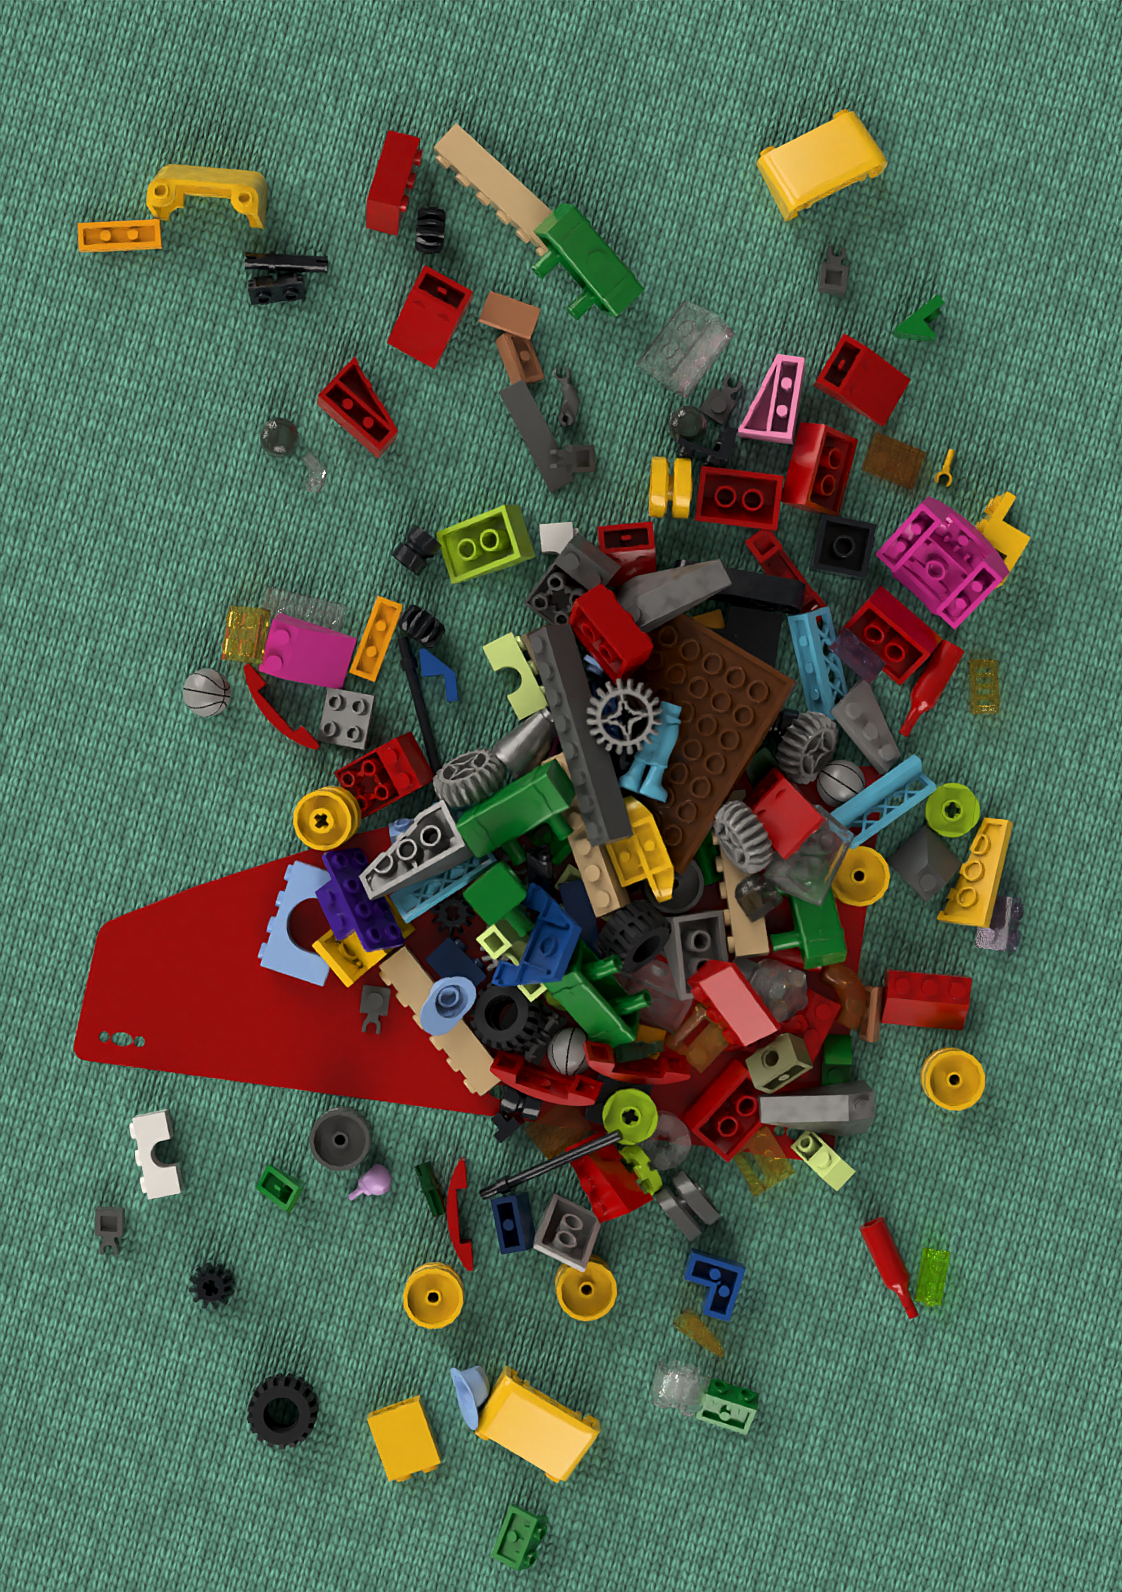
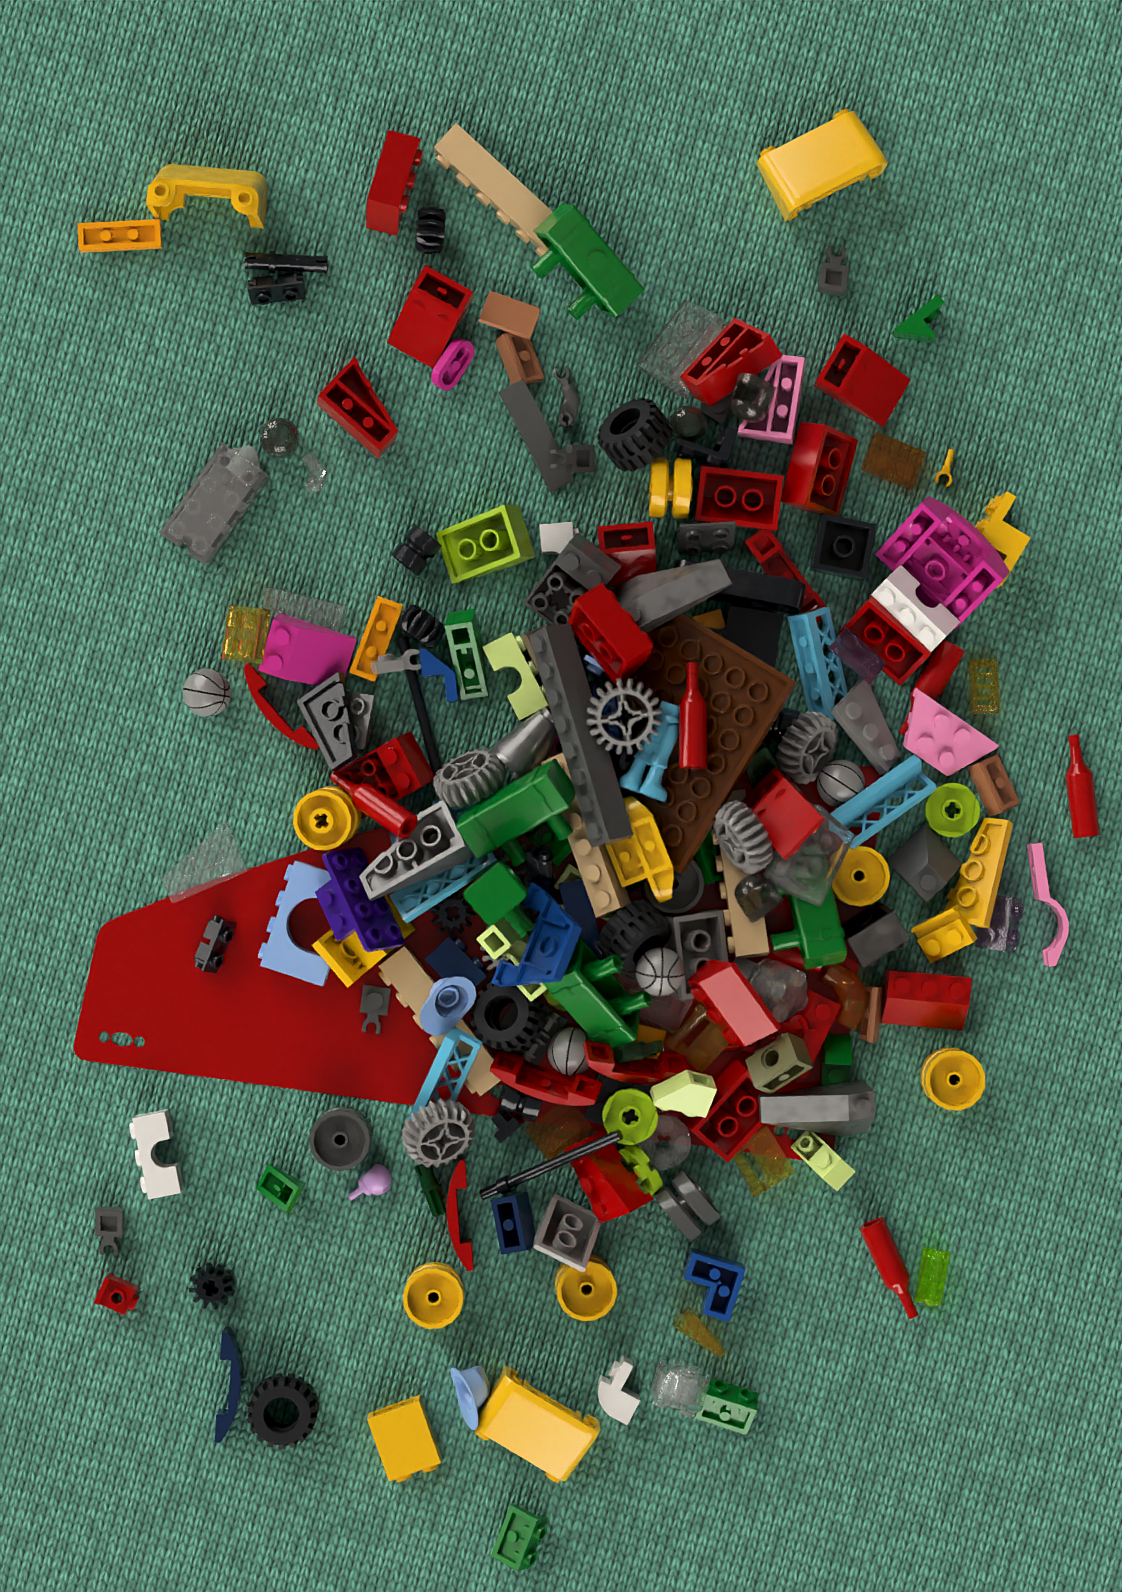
(115, 1284): none -> red brick
(206, 866): none -> clear wing
(211, 956): none -> black hinge
(216, 502): none -> clear piece
(230, 1351): none -> dark blue slope
(330, 720): none -> wing
(378, 806): none -> red piece
(388, 663): none -> light grey plate
(438, 1132): none -> light grey gear
(440, 1069): none -> medium azure fence
(452, 364): none -> dark pink plate
(467, 653): none -> green slope
(613, 1397): none -> white brick
(635, 434): none -> black tyre
(660, 971): none -> light grey piece
(686, 1093): none -> yellowish green slope
(692, 724): none -> red piece
(706, 537): none -> dark grey hinge
(734, 351): none -> red wedge
(752, 398): none -> clear smoke helmet
(873, 935): none -> black brick
(900, 599): none -> white arch
(943, 737): none -> bright pink wing
(944, 934): none -> yellow plate
(993, 785): none -> nougat slope
(1041, 892): none -> bright pink piece
(1081, 793): none -> red piece

